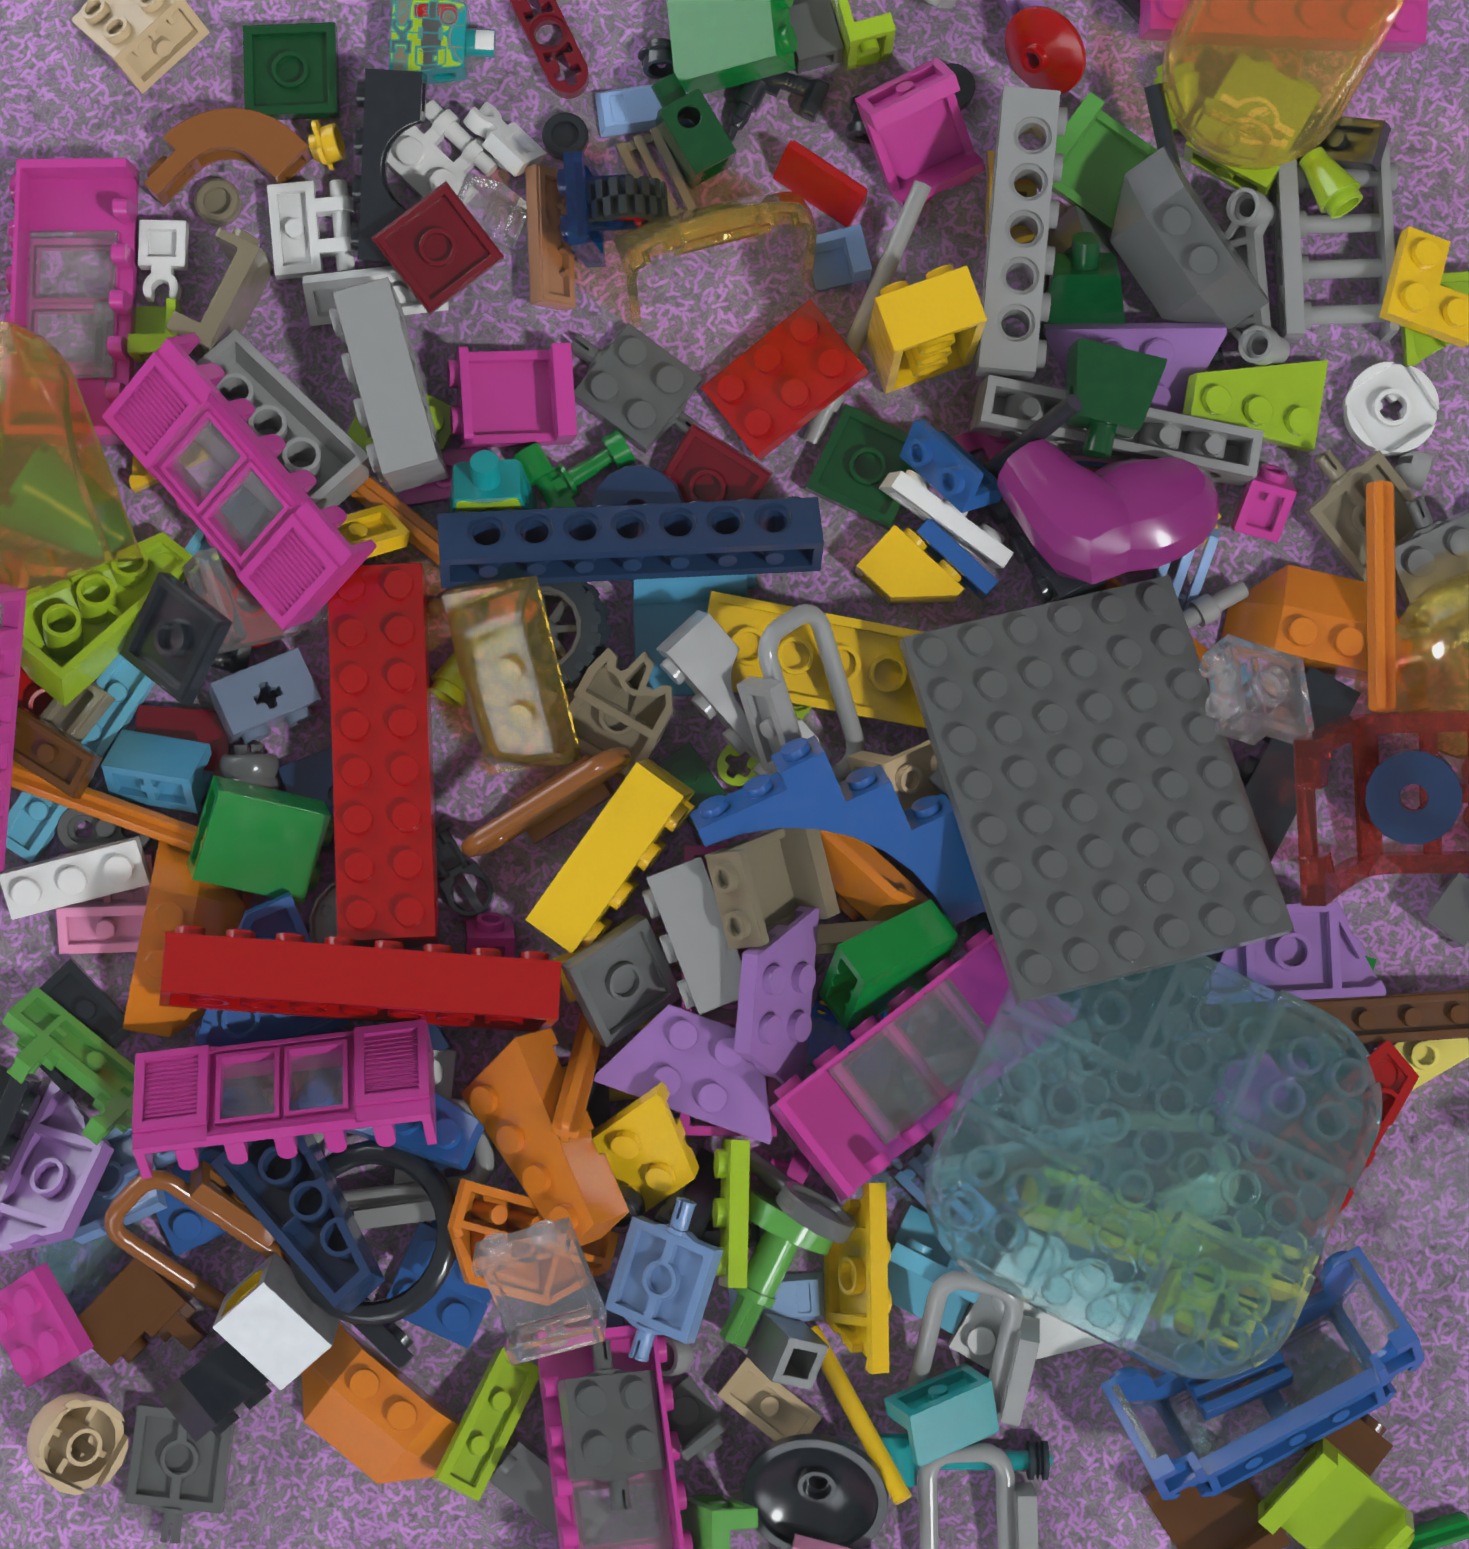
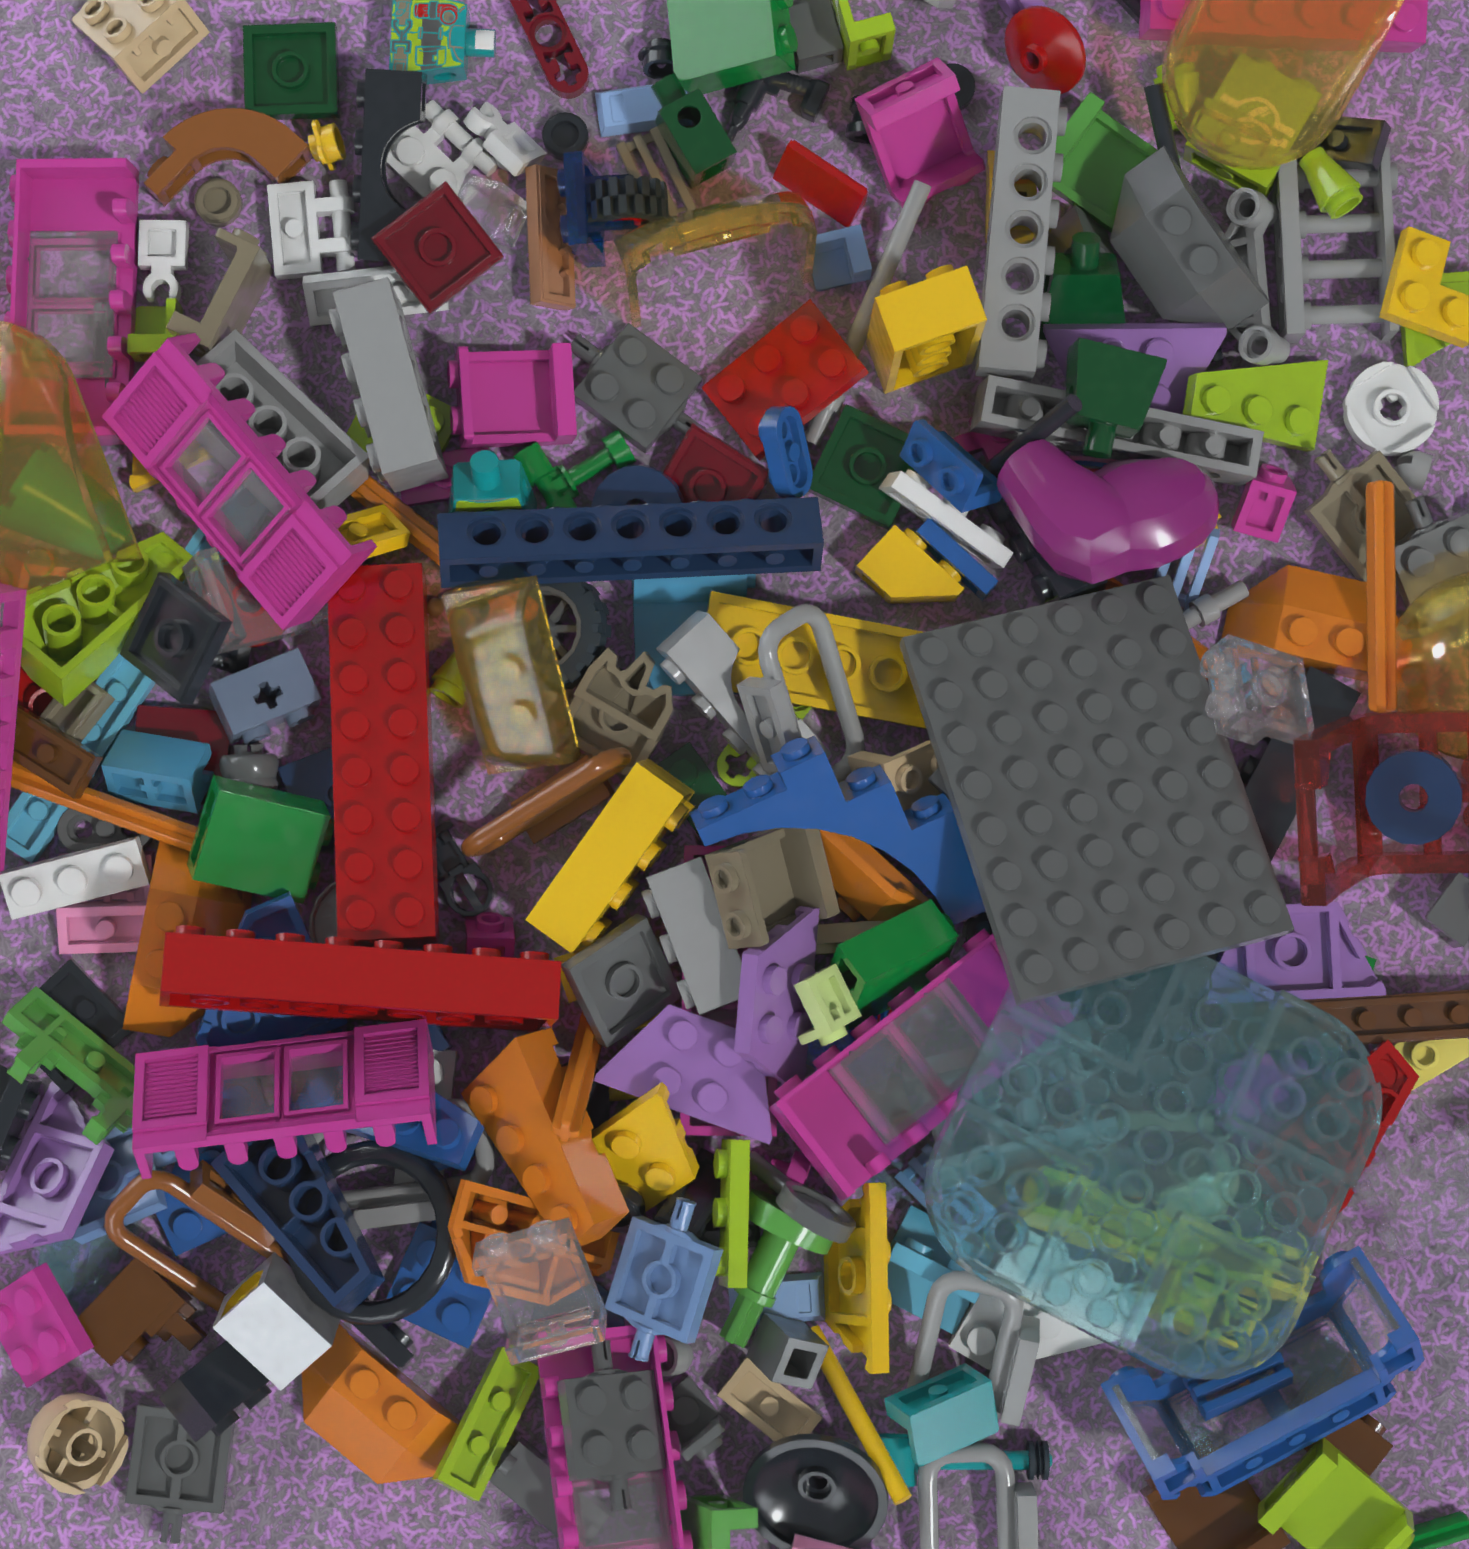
(786, 451): none -> blue plate
(827, 1005): none -> yellowish green bracket

